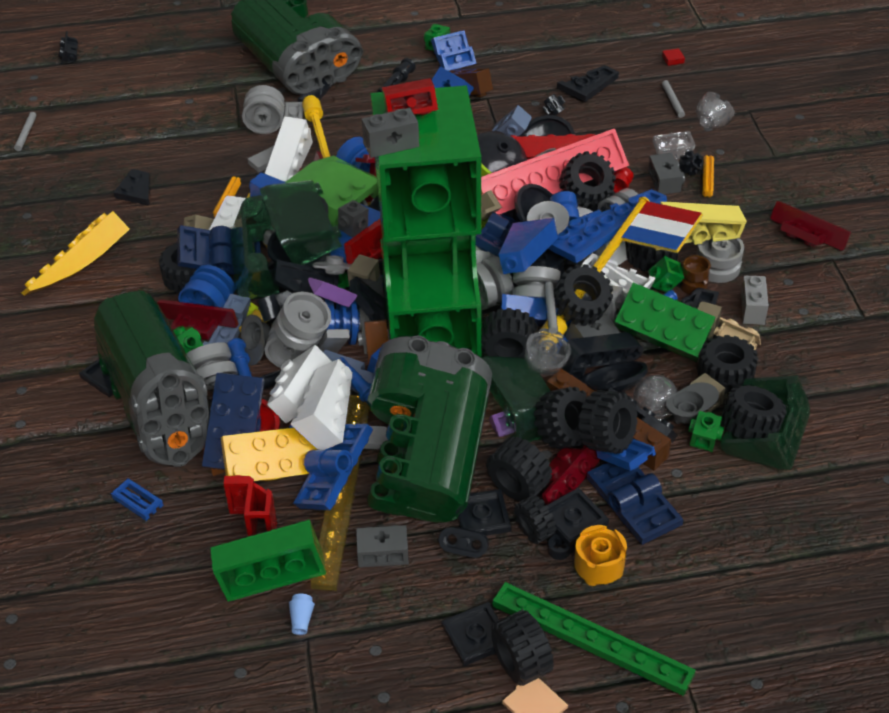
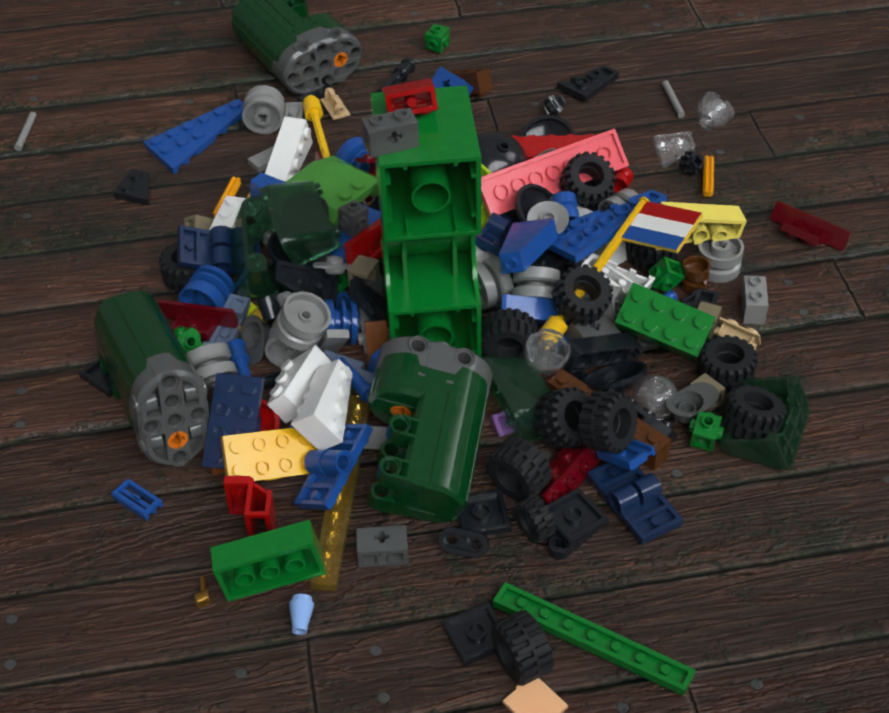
(68, 49): black hinge -> none
(82, 251): yellow wedge -> none
(194, 136): none -> blue wing
(202, 598): none -> pearl gold hand
(332, 292): medium lavender slope -> none
(334, 105): none -> tan hinge
(453, 50): slope -> none
(489, 205): dark tan panel -> none
(514, 122): sand blue brick -> none
(551, 309): light grey bar -> none
(600, 555): light orange brick -> none
(665, 173): dark grey brick -> none
(673, 56): red tile -> none

